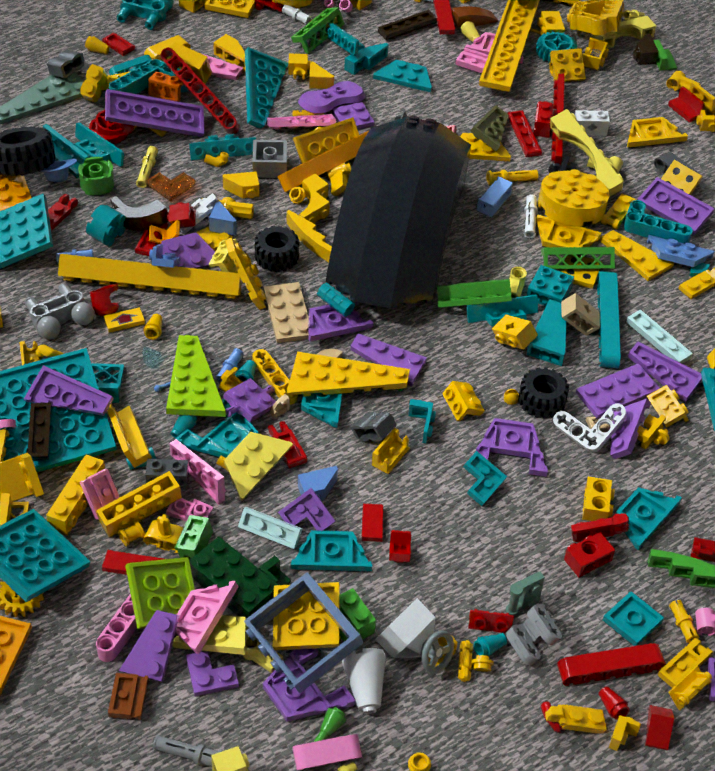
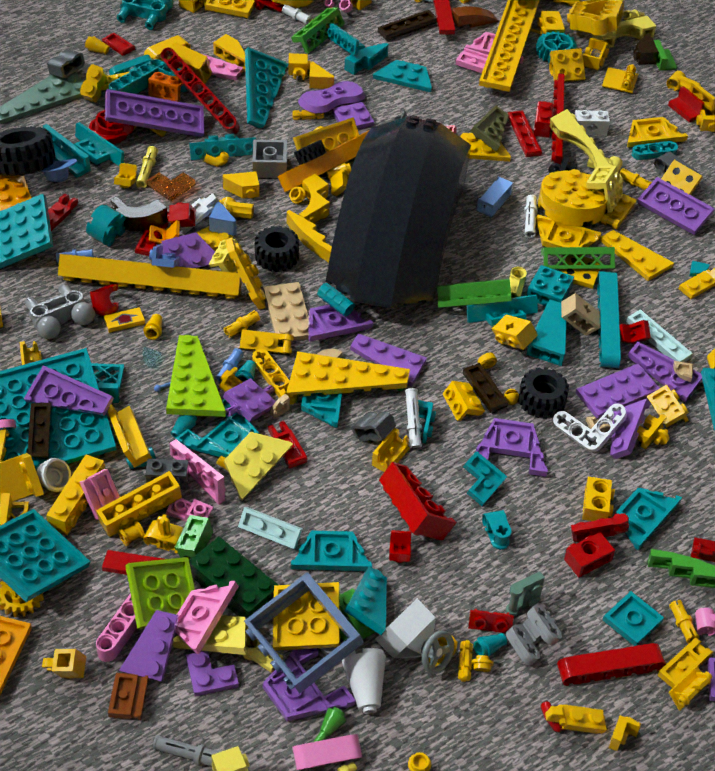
(44, 350): yellow arm -> none
(54, 474): none -> white hat
(66, 663): none -> yellow brick
(96, 176): bright green brick -> none
(126, 175): none -> yellow bracket
(241, 323): none -> yellow pin
(265, 340): none -> yellow plate
(272, 570): dark green panel -> none
(306, 121): bright pink wing -> none
(308, 506): medium lavender plate -> none
(310, 152): none -> black tyre
(320, 481): medium blue slope -> none
(369, 600): none -> teal wing
(372, 522): red tile -> none
(413, 418): none -> white pin
(415, 503): none -> red wedge
(469, 30): light yellow cone -> none
(485, 387): none -> dark brown plate
(487, 360): none -> yellow tile
(497, 528): none -> teal piece
(515, 176): yellow pin -> none
(608, 179): none -> light yellow bracket
(613, 703): red cone -> none
(621, 79): none -> yellow hinge
(634, 179): none -> yellow pin
(635, 332): none -> red bracket
(643, 151): none -> teal beam
(644, 224): teal beam -> none
(659, 727): red slope -> none
(679, 252): medium blue wing -> none
(683, 370): none -> tan tile

